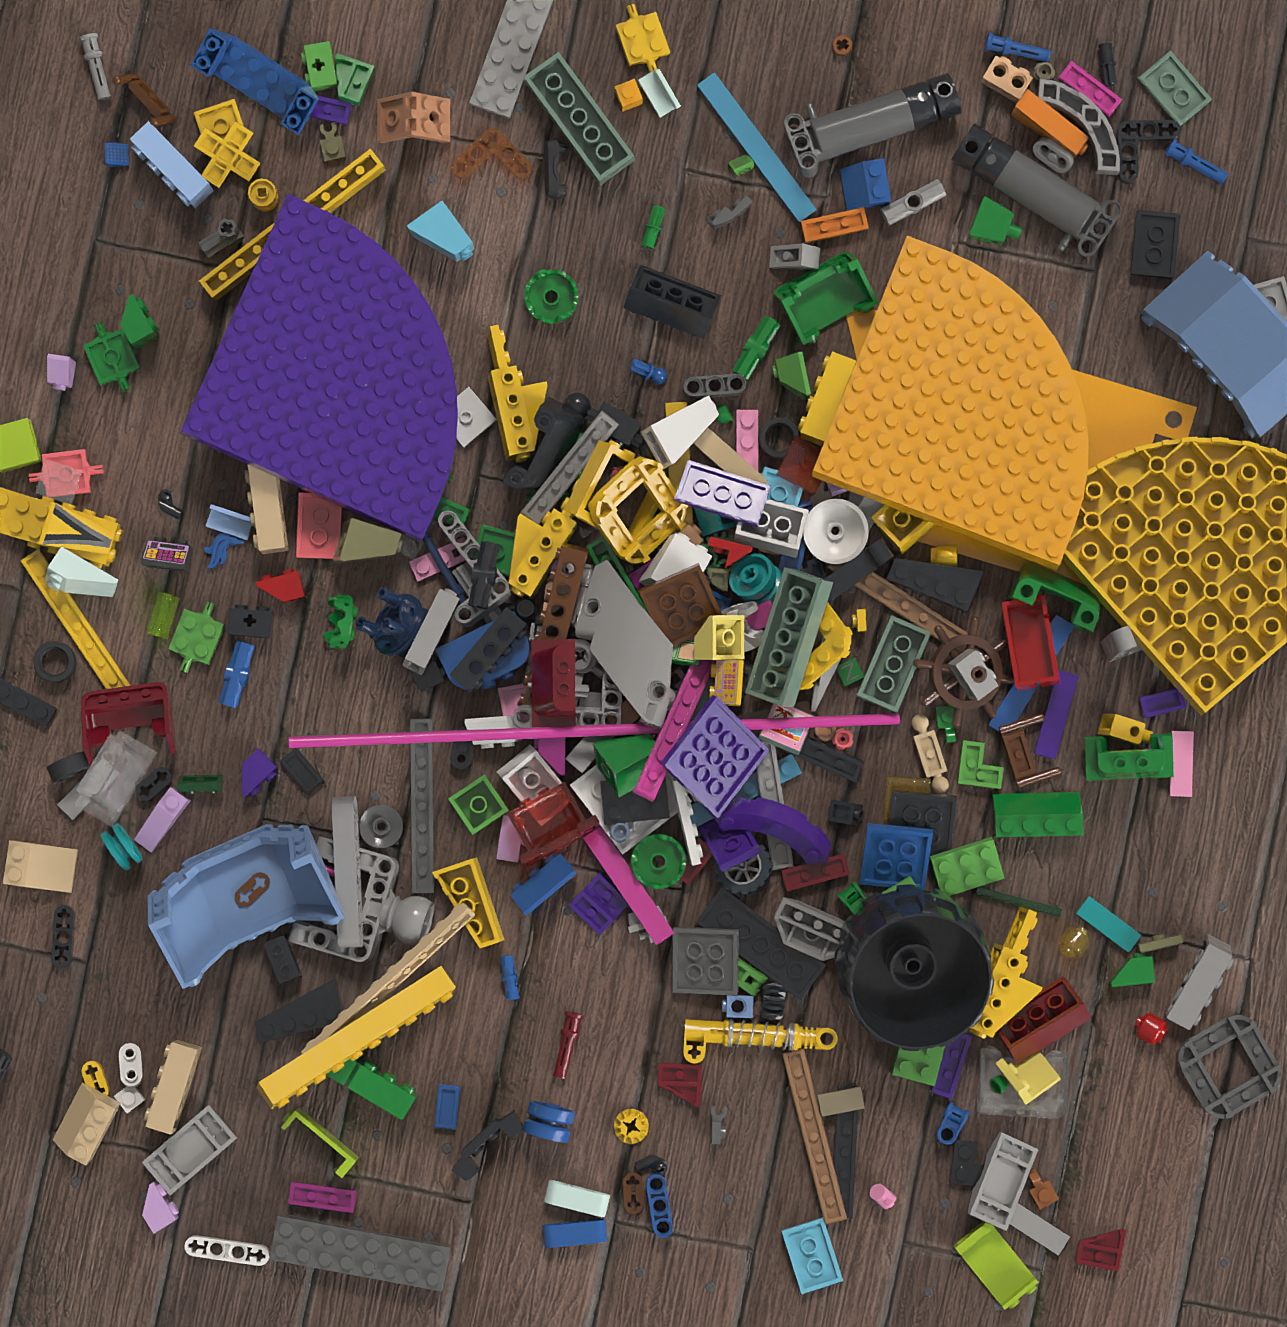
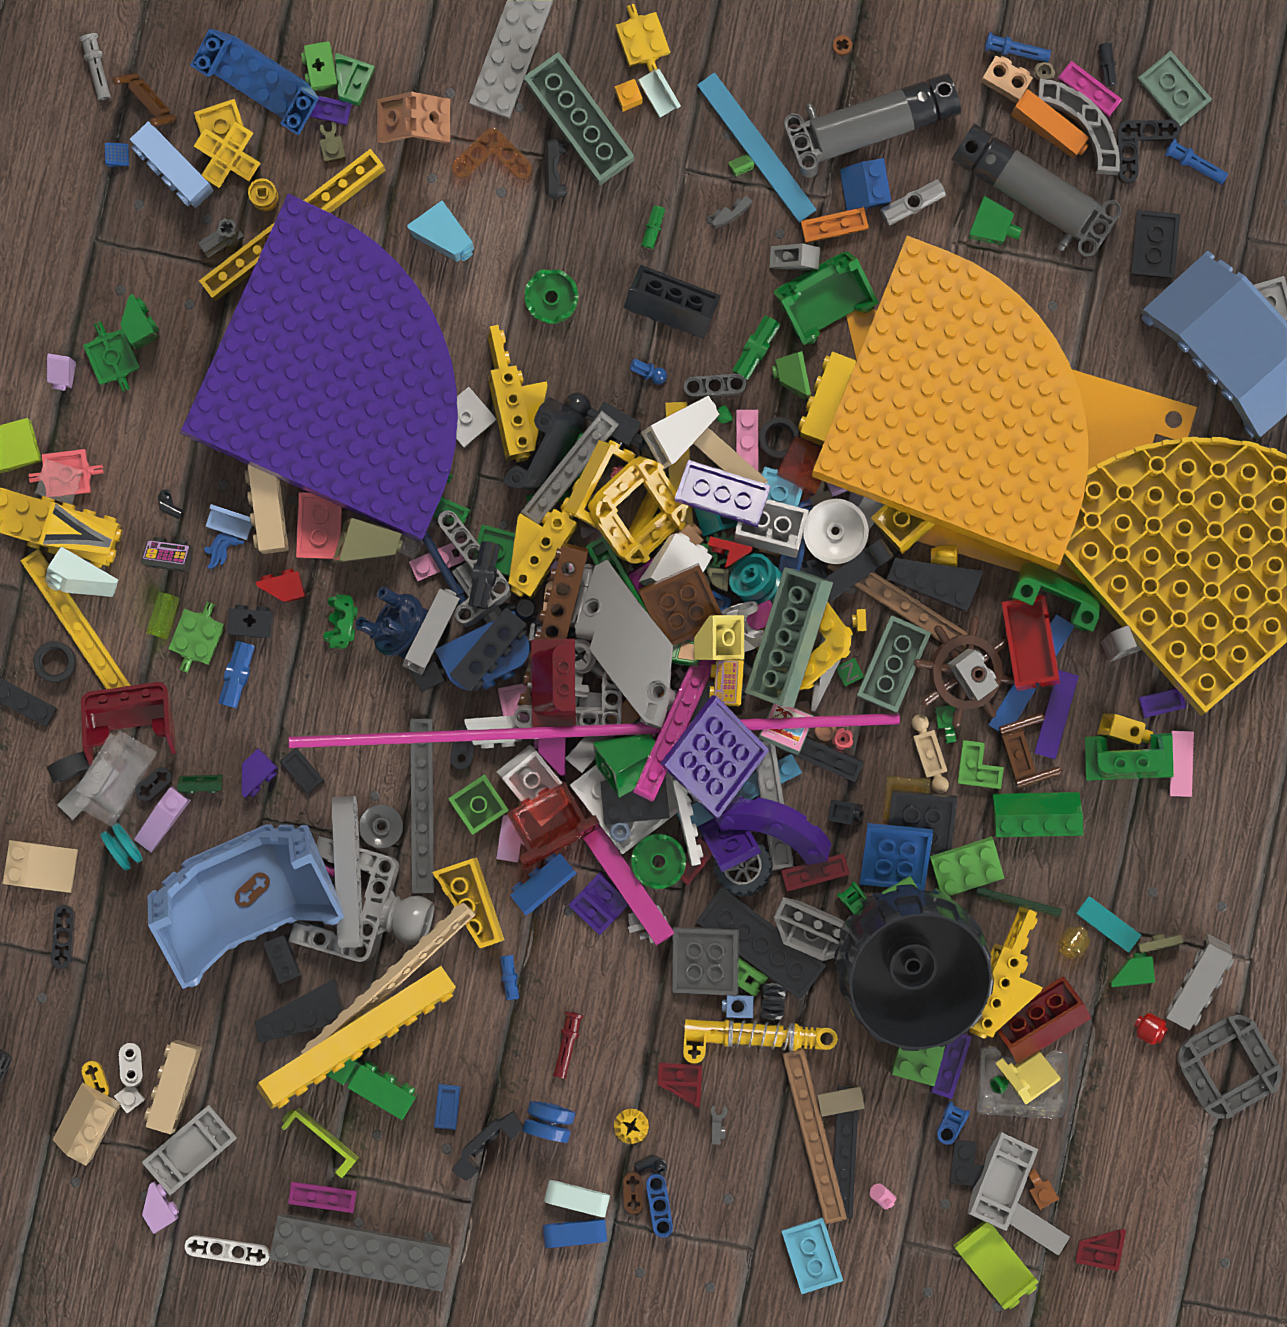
(1053, 155): light grey plate -> none

